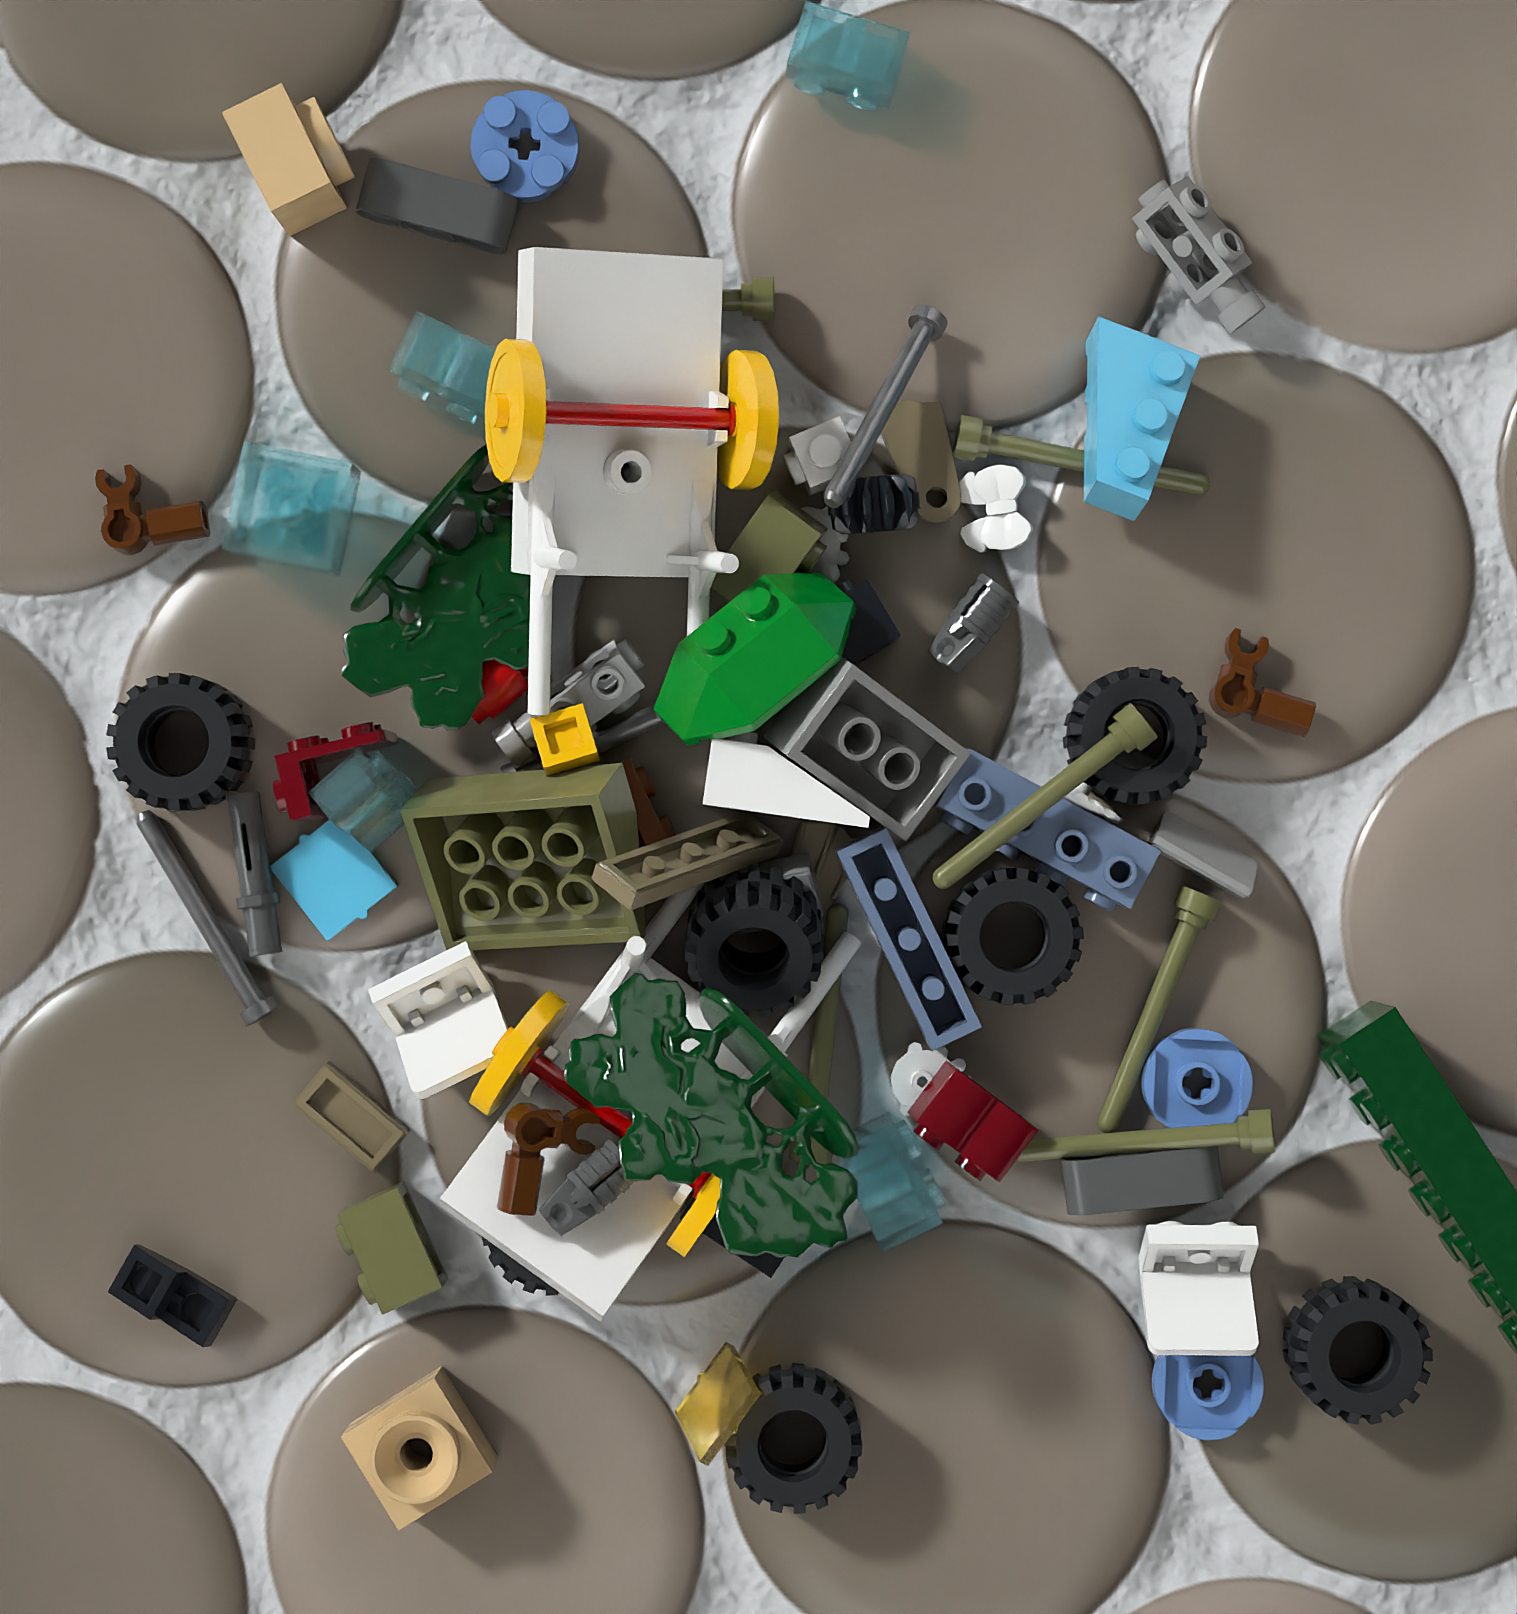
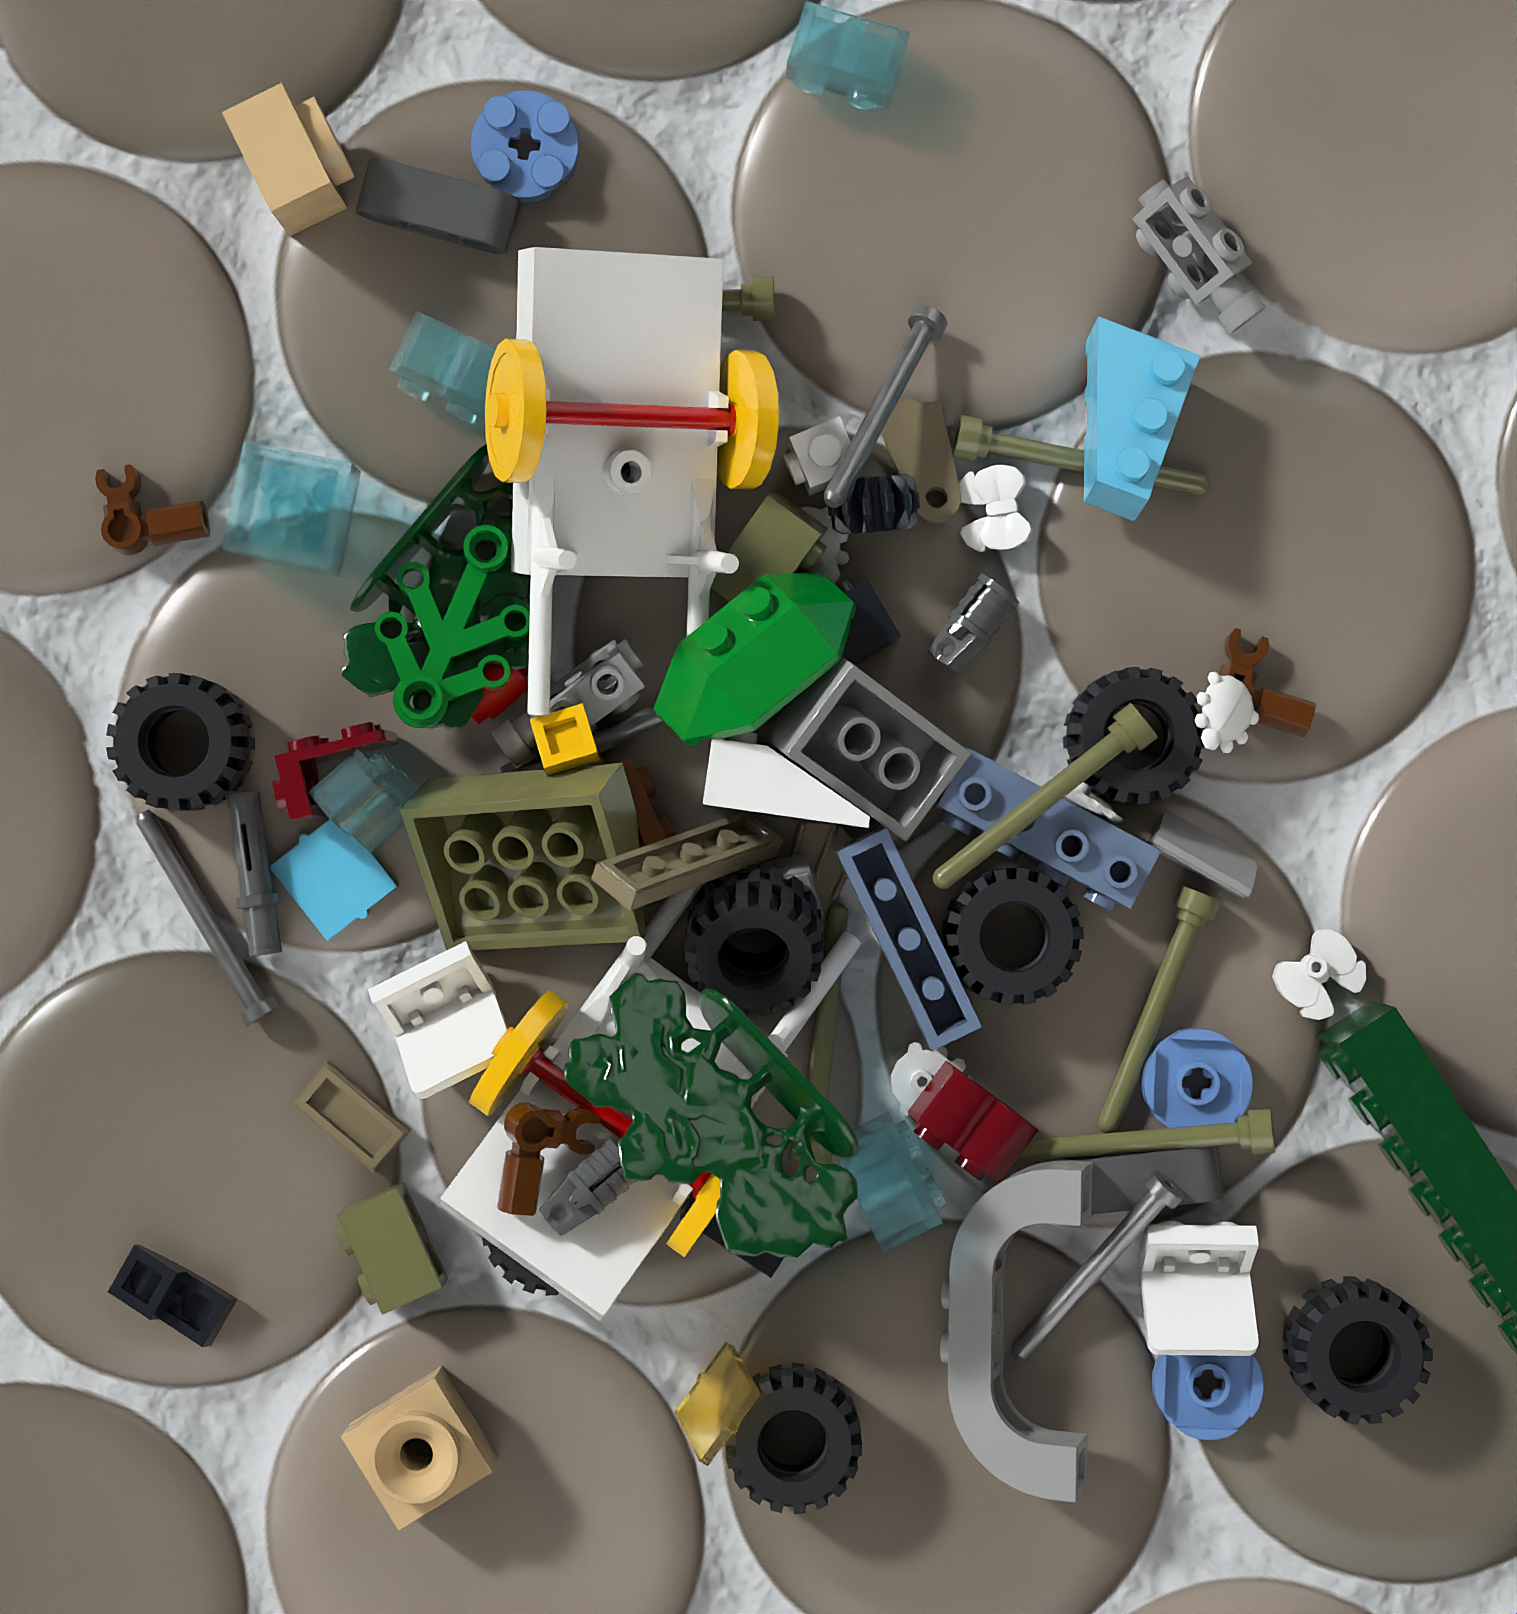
(449, 637): none -> green plant
(1001, 1439): none -> light grey arch
(1161, 1193): none -> flat silver bar
(1225, 712): none -> white piece
(1328, 957): none -> white piece

